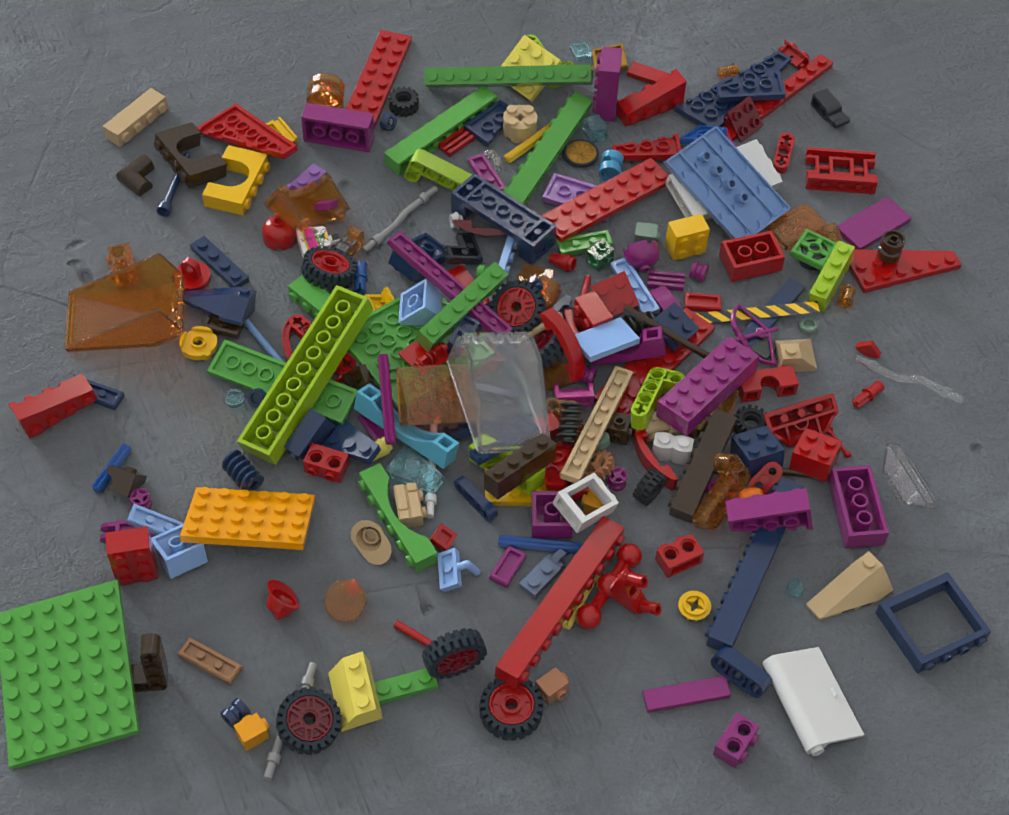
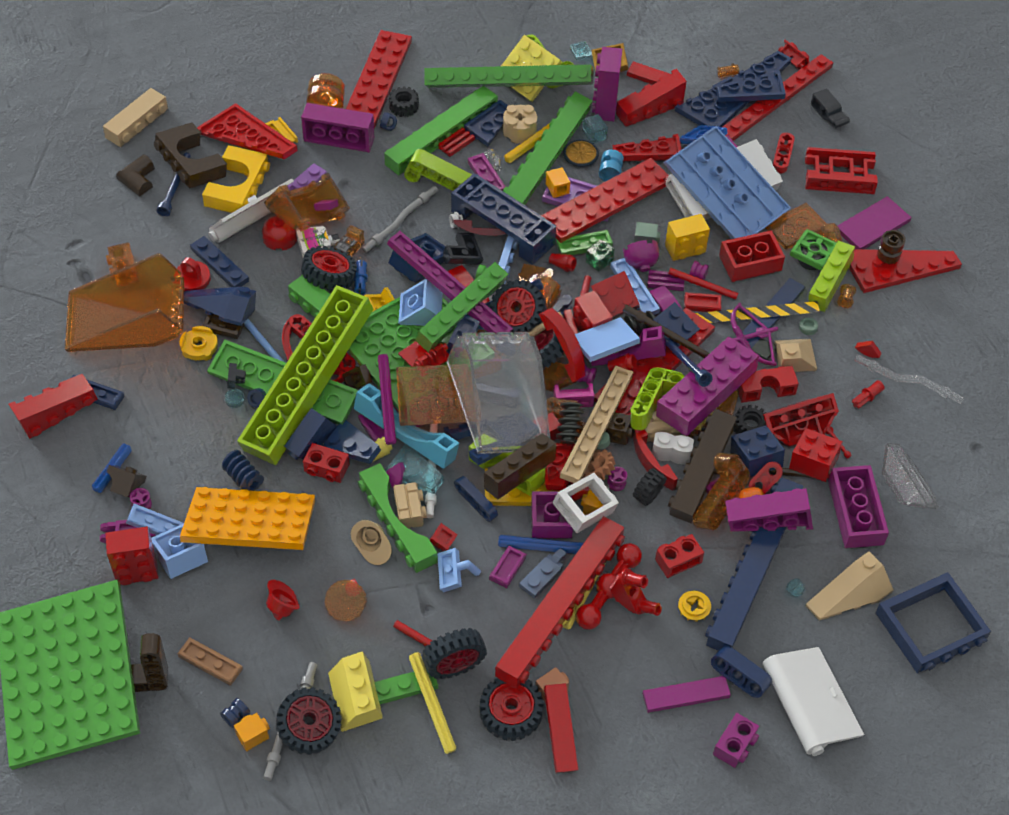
(235, 376): none -> black tile
(242, 217): none -> white door
(396, 474): none -> magenta tile
(432, 703): none -> light yellow axle
(557, 182): none -> light orange brick
(560, 728): none -> red tile
(625, 361): none -> red cone
(702, 283): none -> red bar
(702, 376): none -> dark blue piece
(744, 119): dark red hinge -> none

